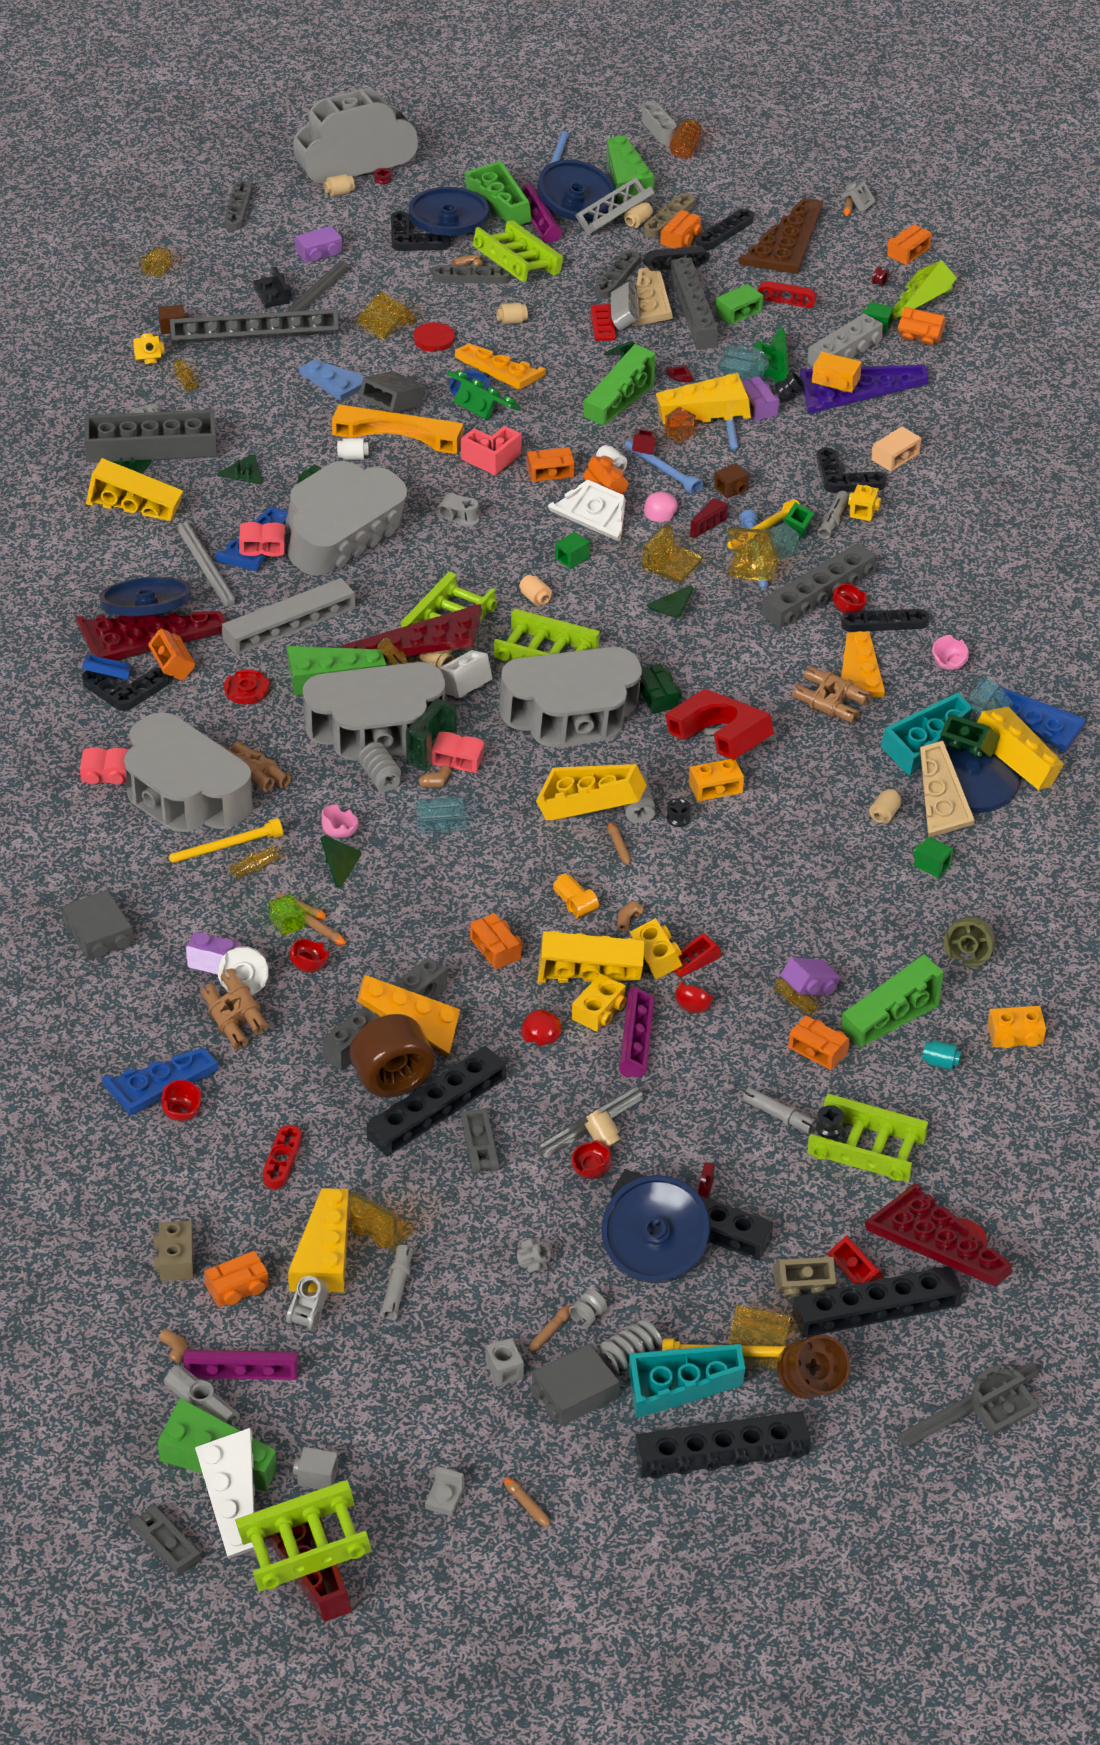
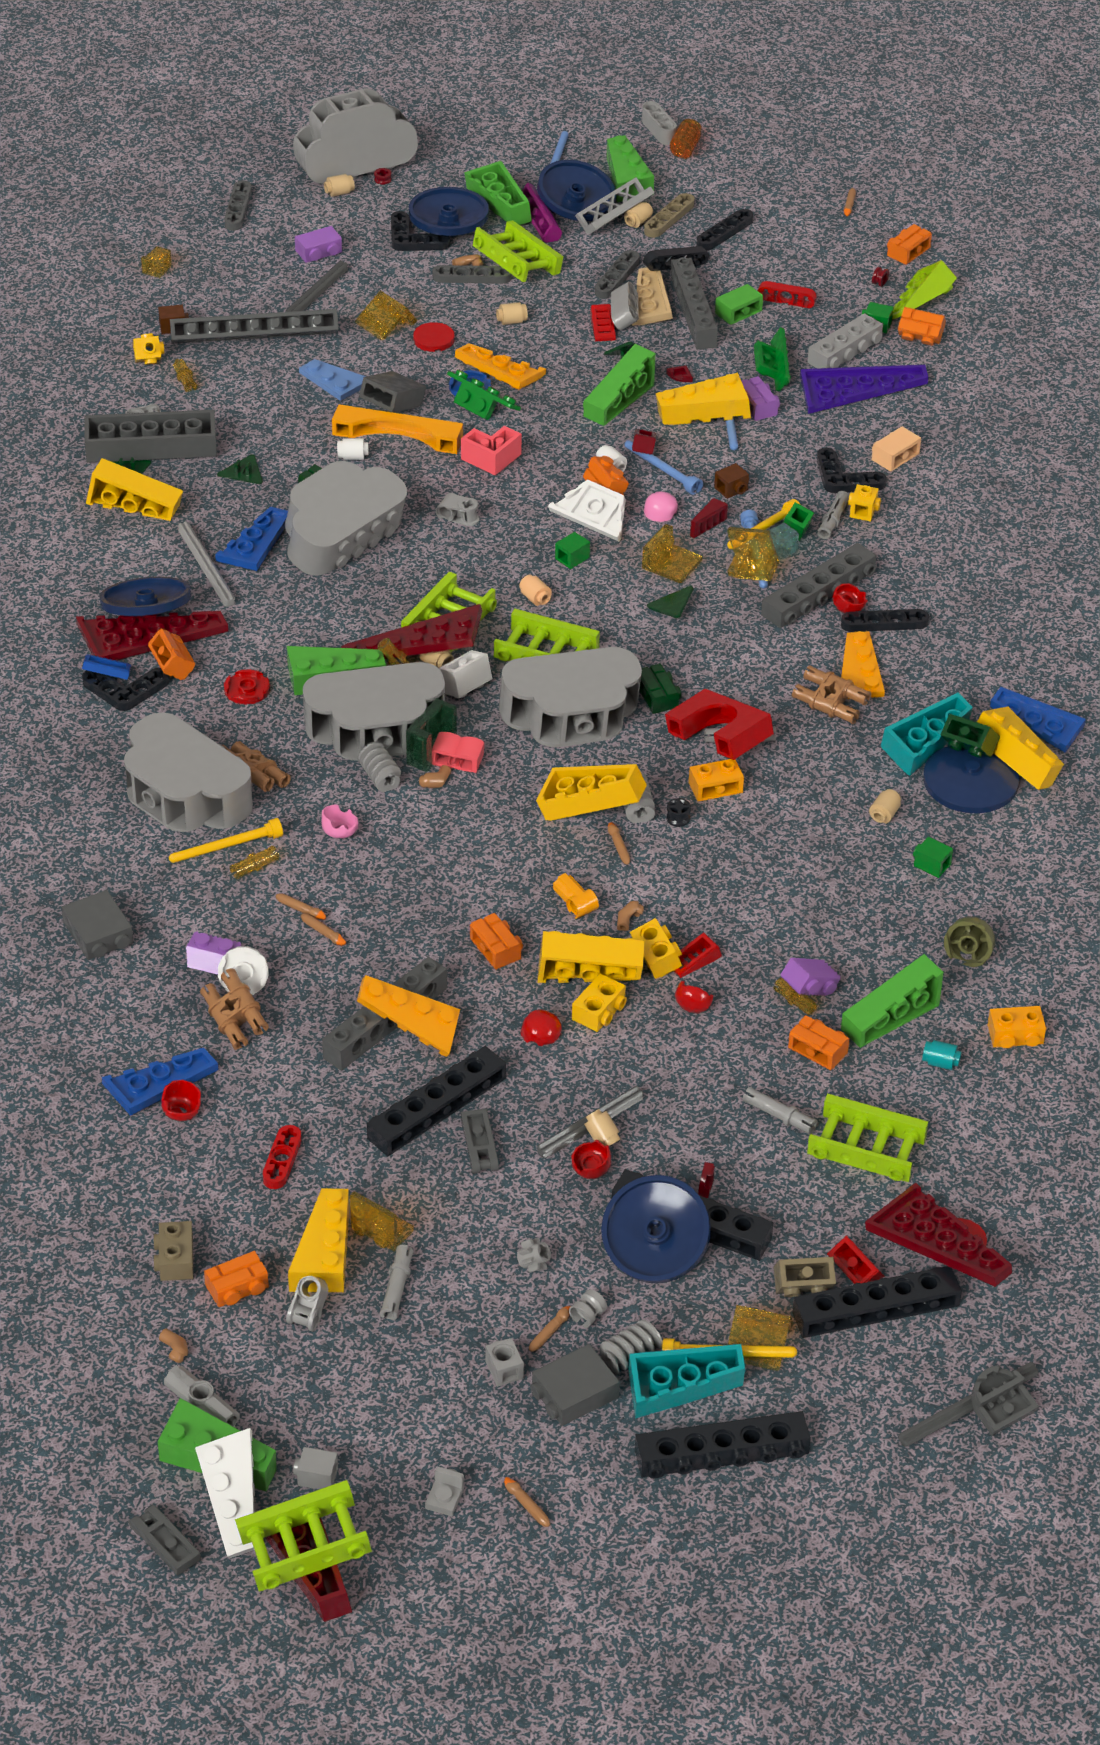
(103, 766): coral brick -> none
(242, 1364): magenta brick -> none
(262, 539): coral brick -> none
(273, 290): black bracket -> none
(286, 914): clear neon green brick -> none
(288, 616): light grey brick -> none
(308, 955): red hair -> none
(340, 859): dark green piece -> none
(391, 1055): reddish brown wheel -> none
(440, 815): clear light blue brick -> none
(550, 464): orange brick -> none
(636, 1033): magenta brick -> none
(680, 425): clear orange brick -> none
(681, 230): orange brick -> none
(744, 362): clear light blue brick -> none
(786, 243): reddish brown wing -> none
(789, 386): black wheel -> none
(826, 1363): reddish brown wheel -> none
(829, 1122): black wheel -> none
(836, 372): light orange brick -> none
(860, 194): light grey bracket -> none
(943, 794): tan wing -> none
(950, 653): bright pink hair -> none
(988, 696): clear light blue brick -> none

